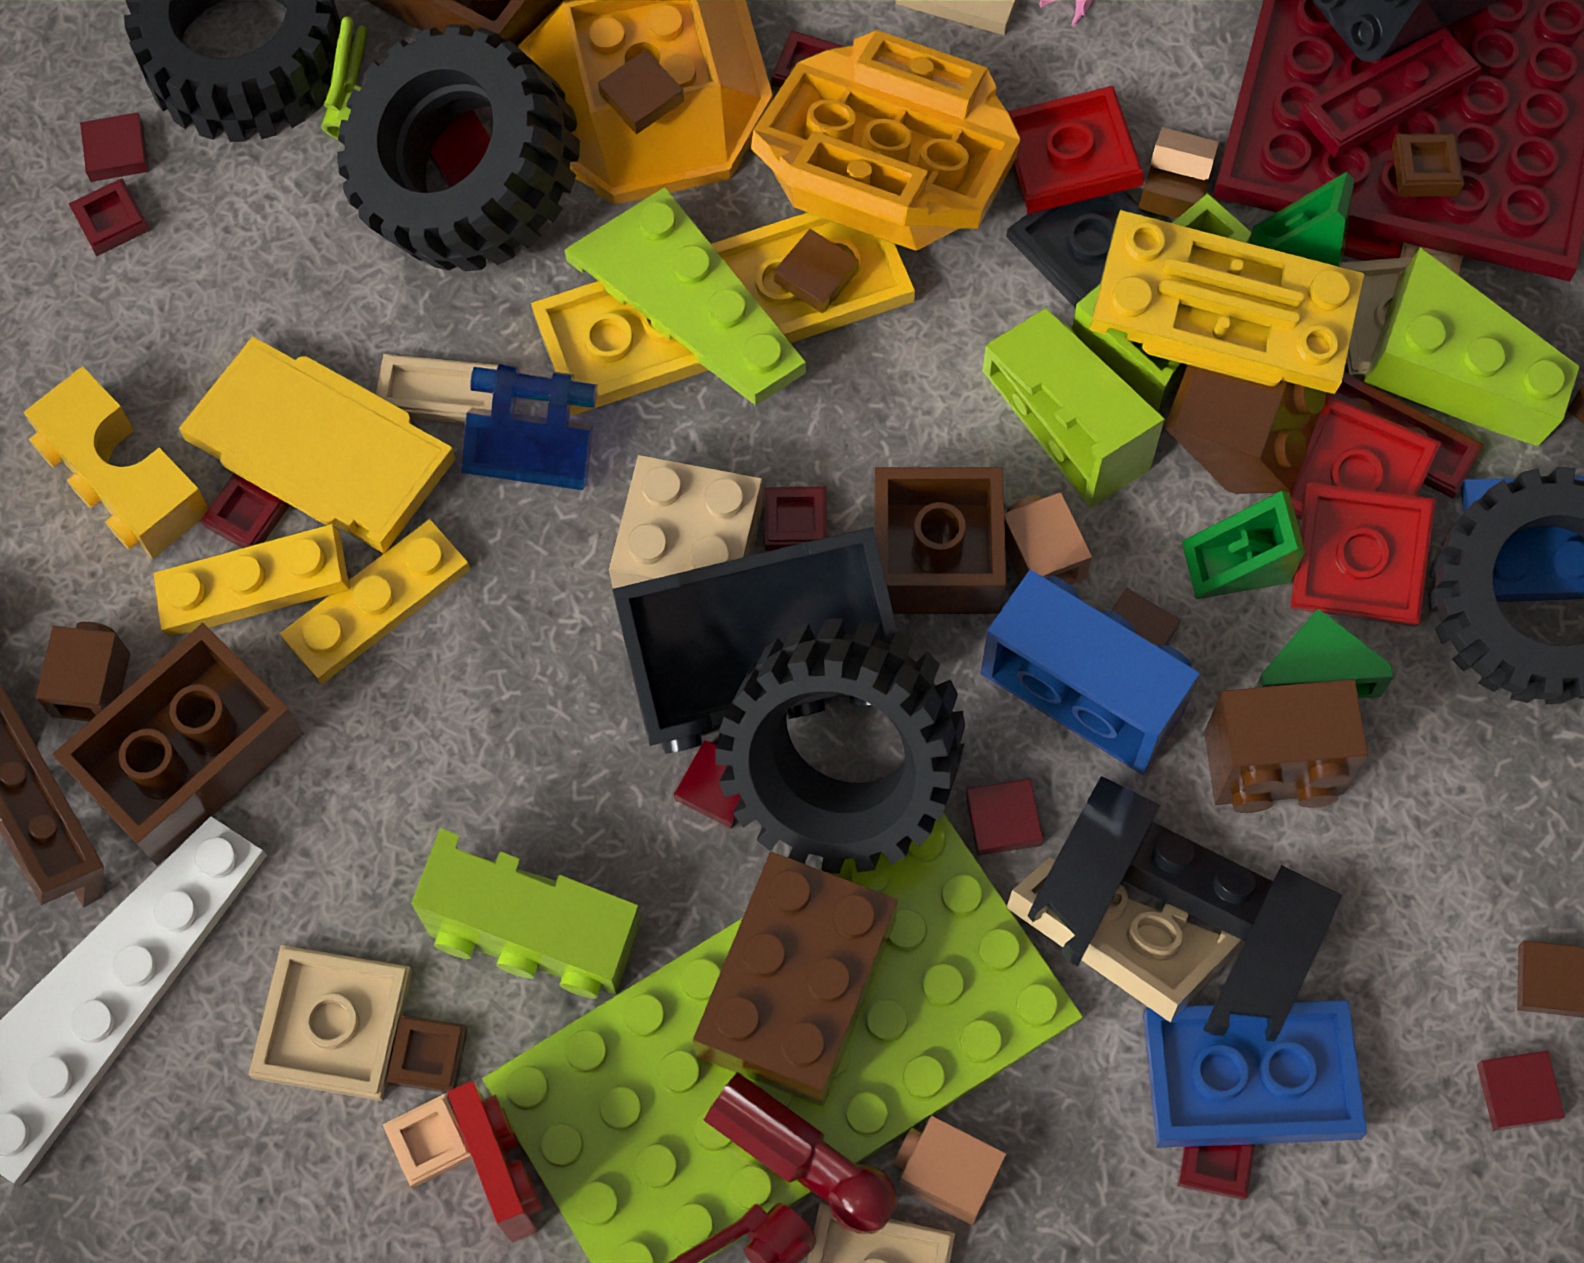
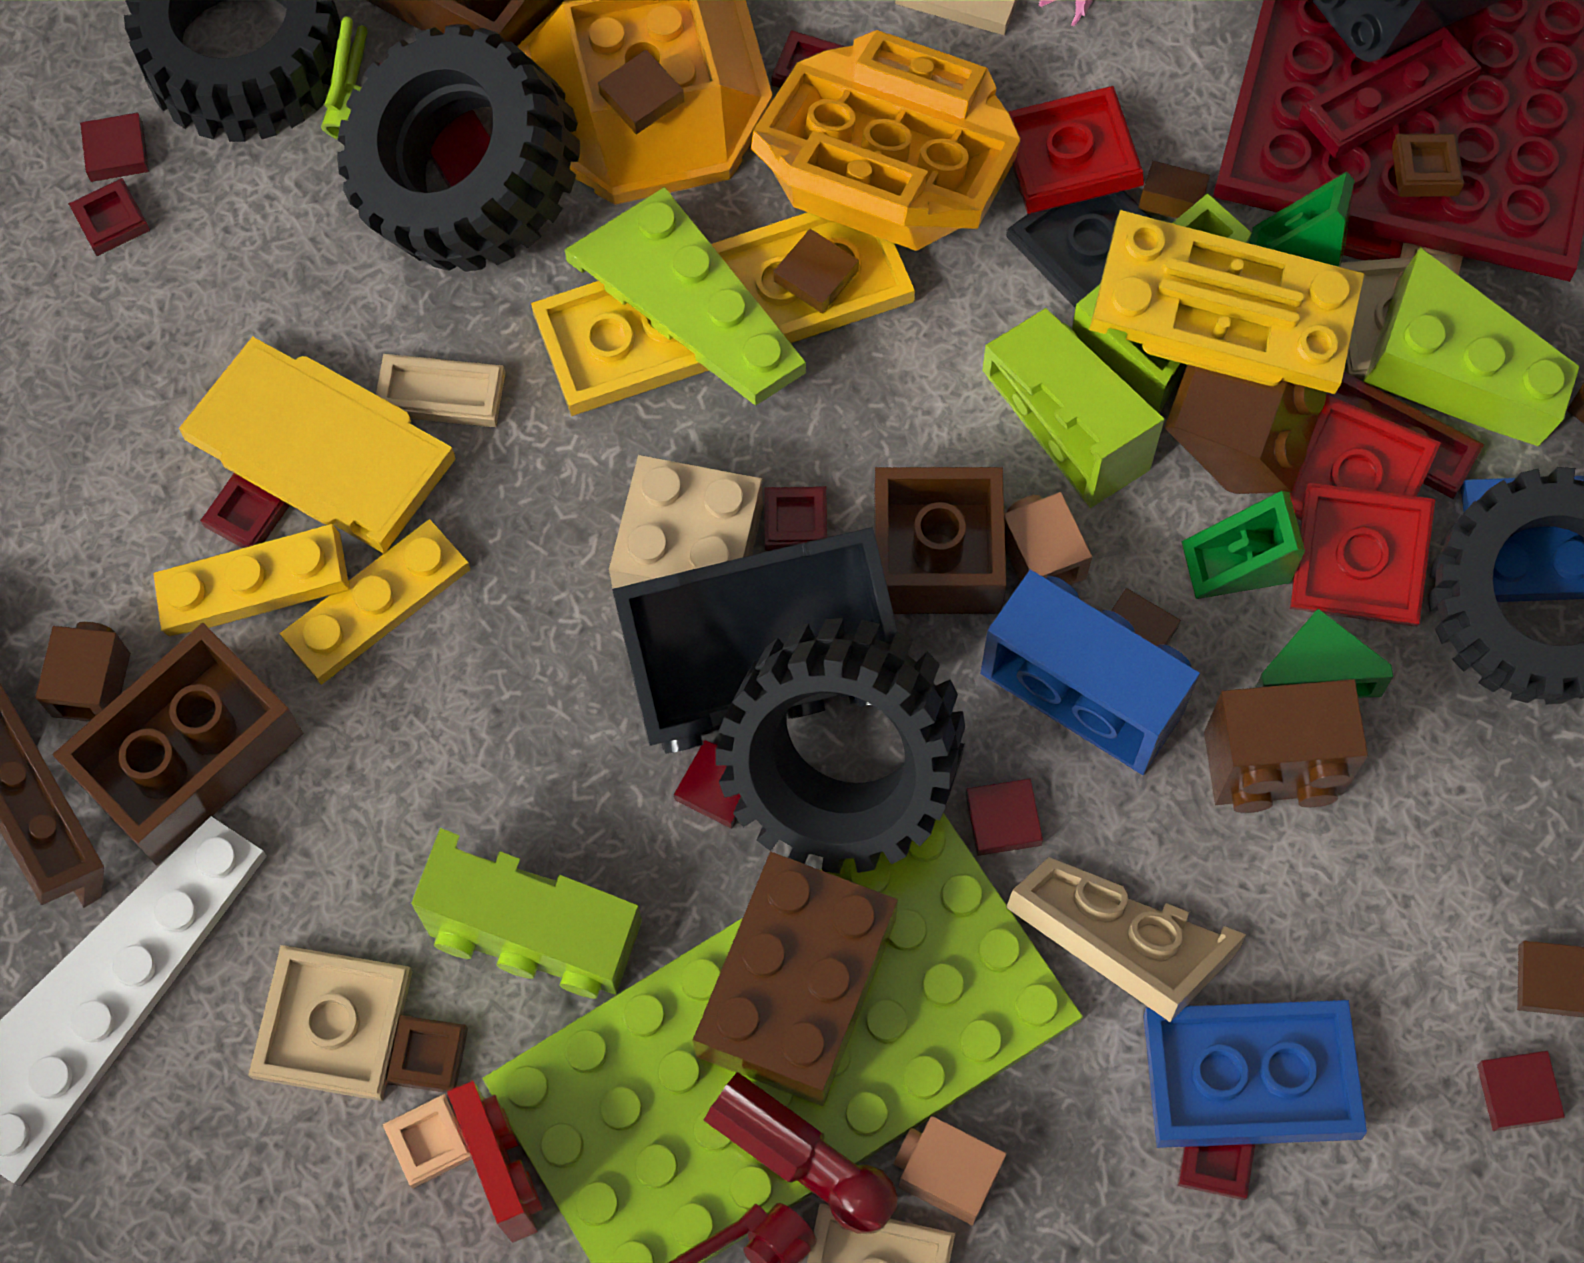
(148, 500): yellow arch -> none
(524, 446): clear blue plate -> none
(1184, 153): light nougat tile -> none
(1276, 919): black wedge -> none

